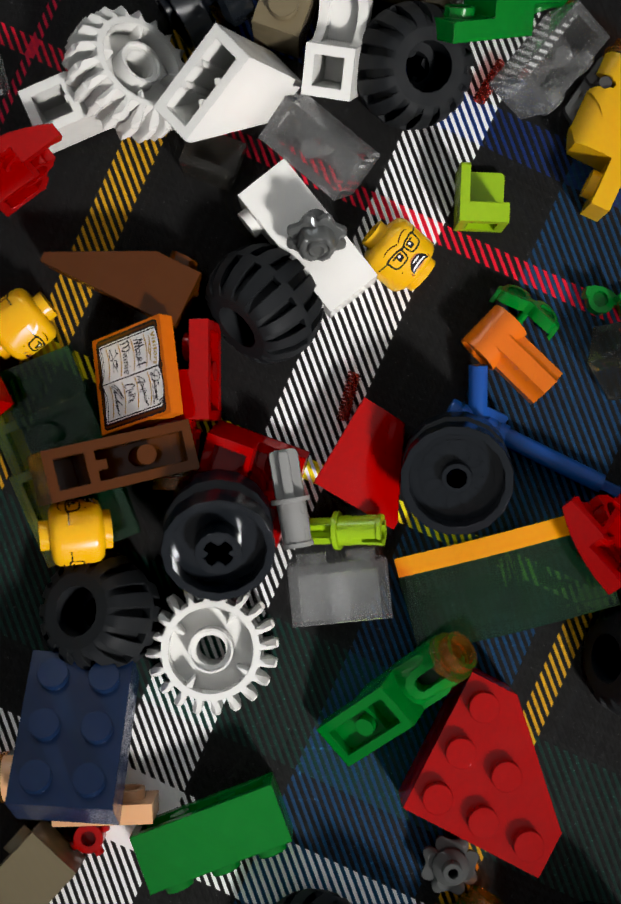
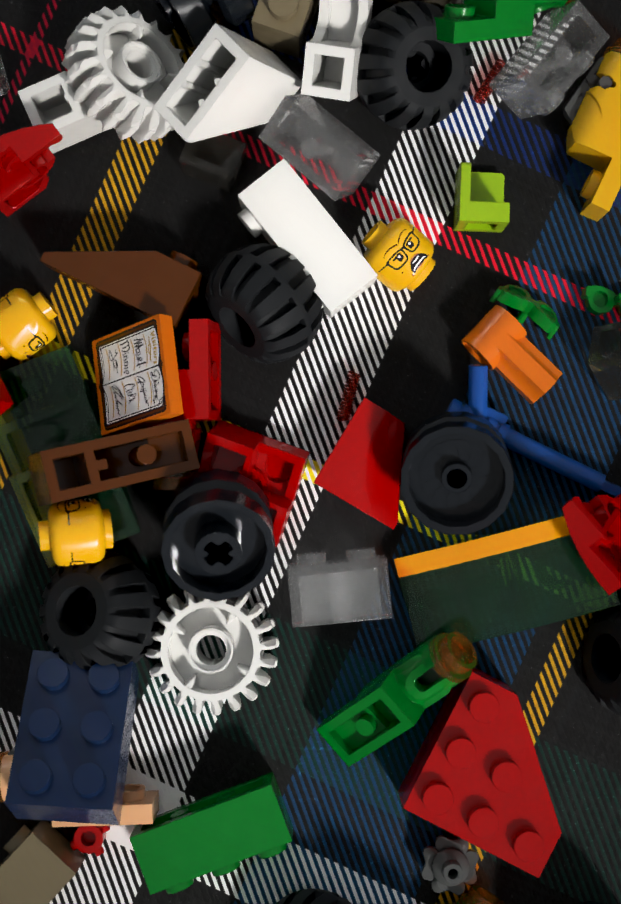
(290, 499): light grey axle -> none
(316, 236): dark grey plant -> none
(349, 530): lime axle -> none

